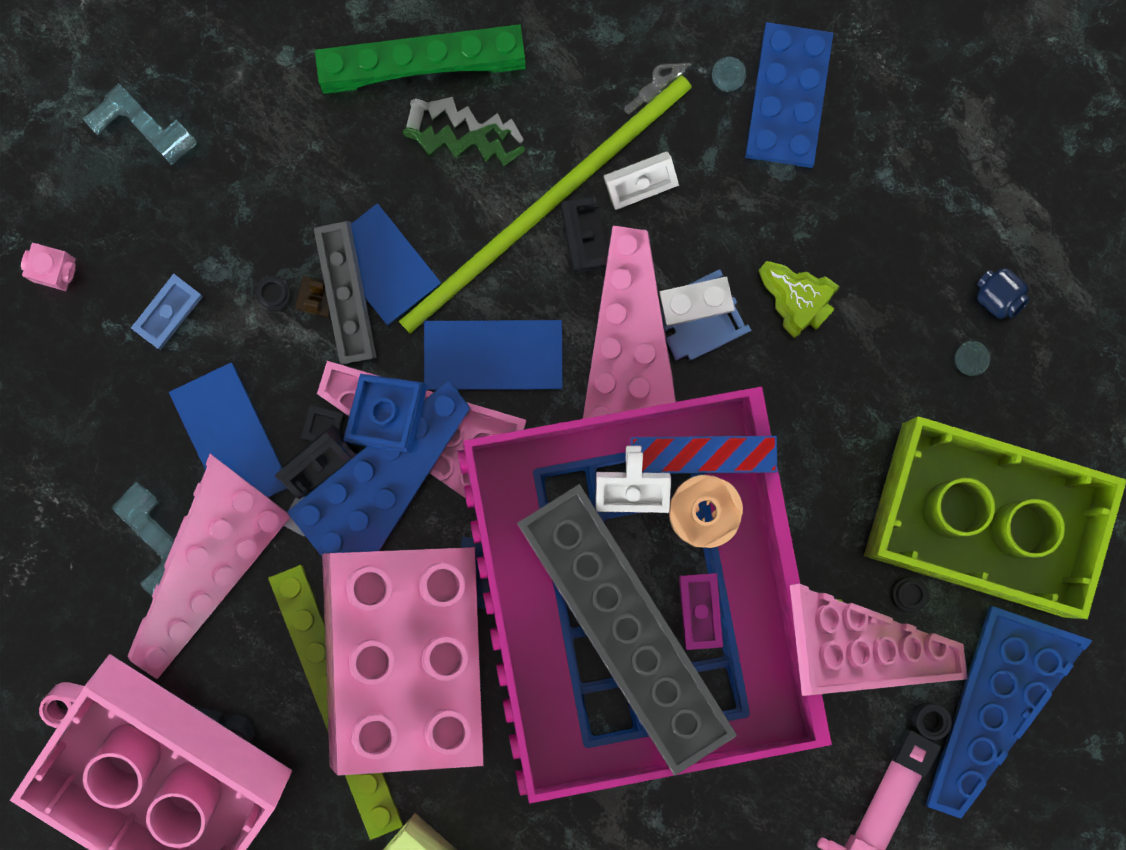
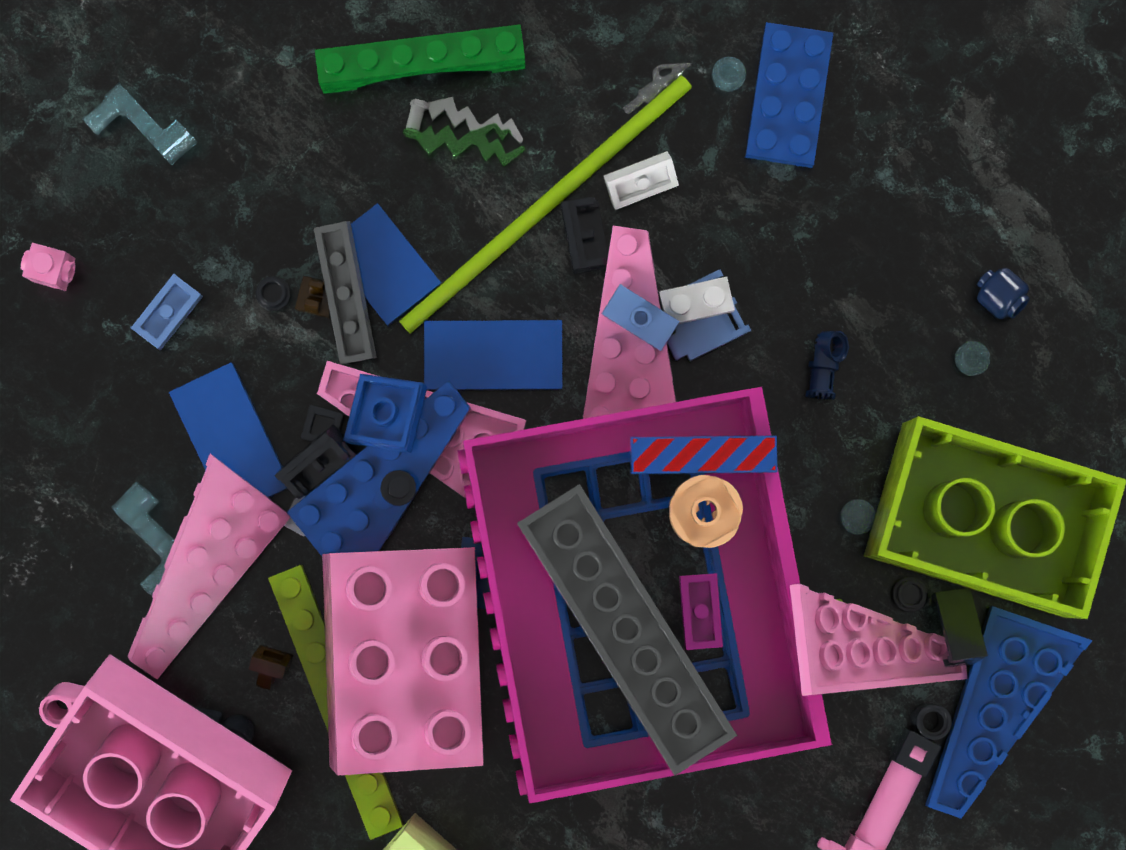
(270, 665): none -> dark brown tile
(398, 488): none -> black plate
(633, 489): white plate -> none
(640, 317): none -> medium blue plate
(798, 297): lime rock -> none
(826, 364): none -> dark blue connector
(857, 516): none -> clear light blue plate
(959, 627): none -> hinge

